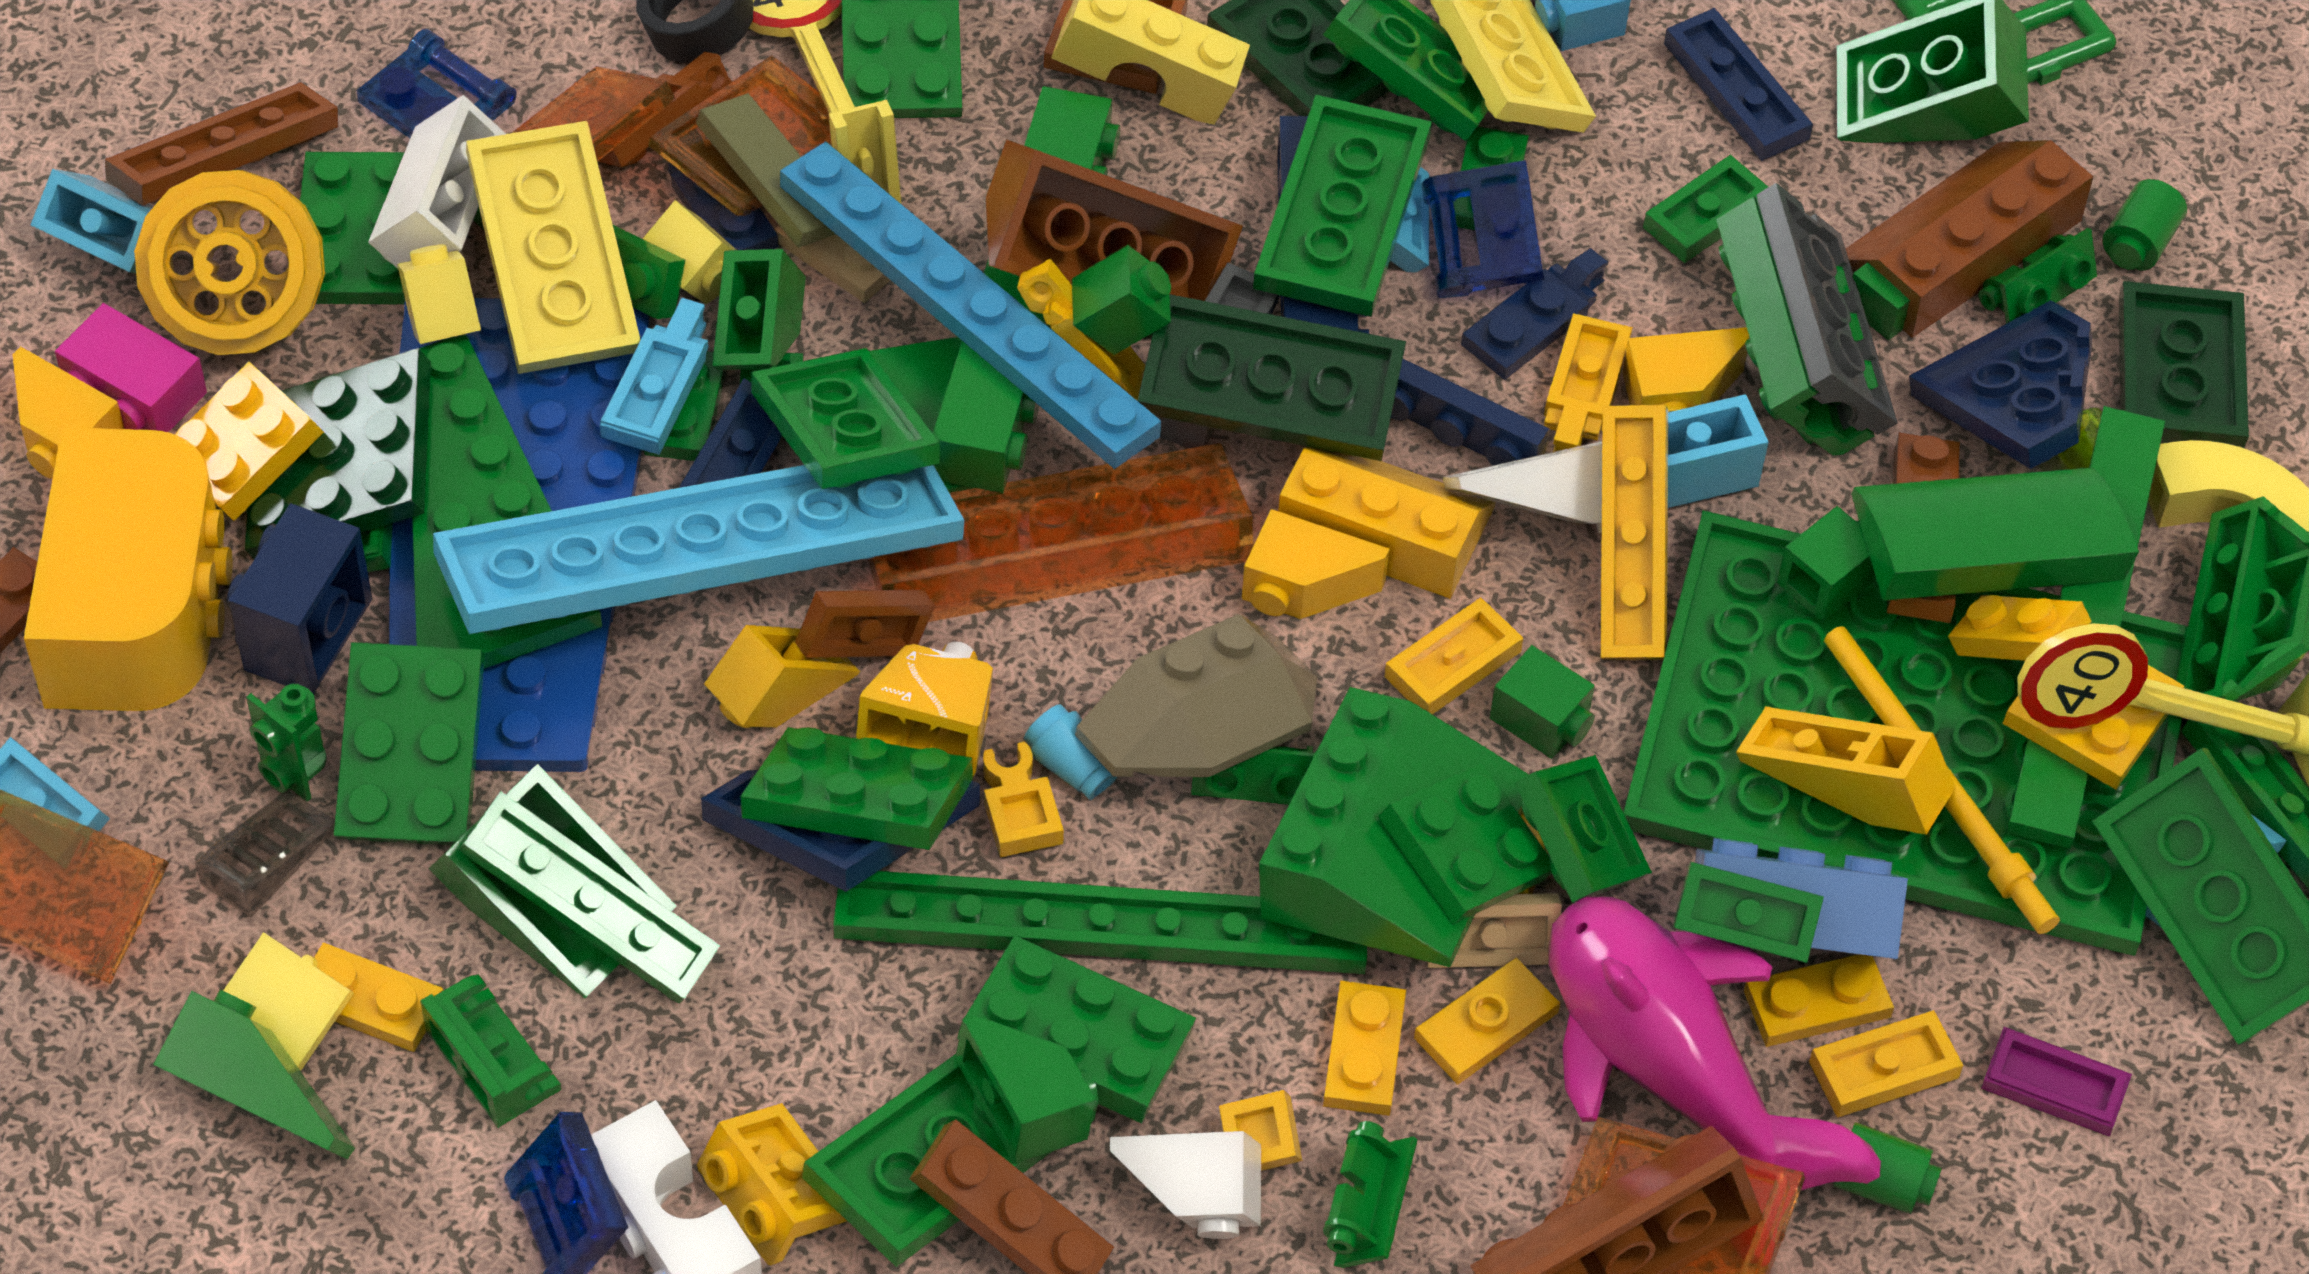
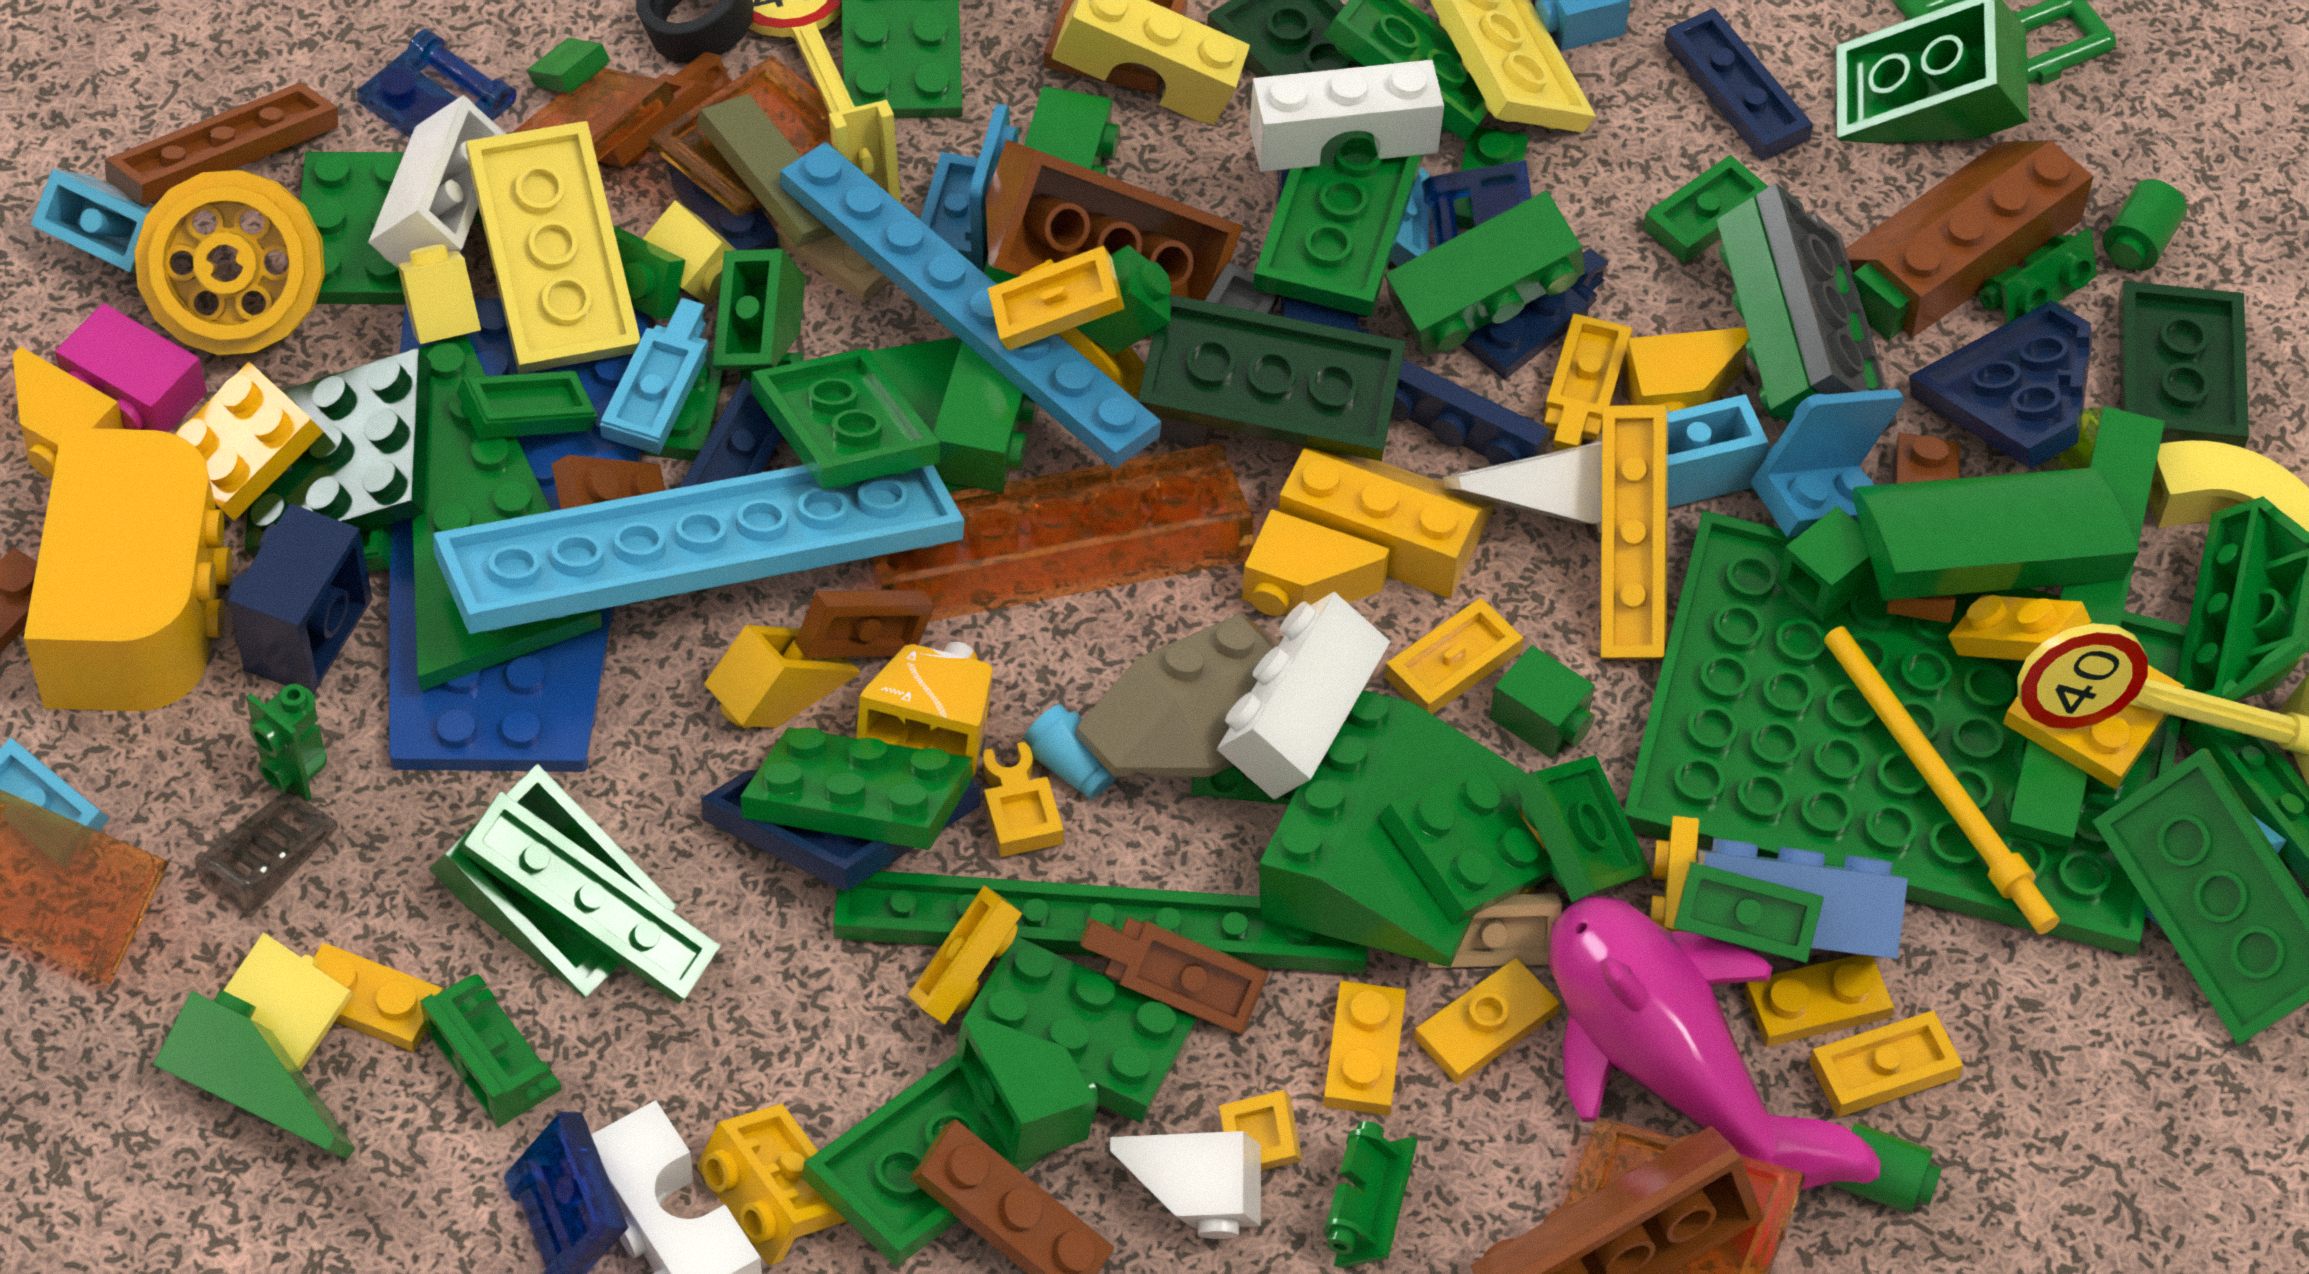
(409, 743): green plate -> none
(527, 404): none -> green tile
(568, 65): none -> green tile
(596, 480): none -> dark orange plate
(952, 974): none -> yellow plate
(959, 191): none -> dark azure bracket
(1055, 298): none -> yellow plate
(1178, 971): none -> dark orange hinge
(1302, 694): none -> white brick
(1303, 111): none -> white arch
(1486, 274): none -> green brick
(1671, 865): none -> yellow plate
(1821, 456): none -> dark azure bracket
(1859, 767): yellow slope -> none
(2056, 1081): magenta tile -> none

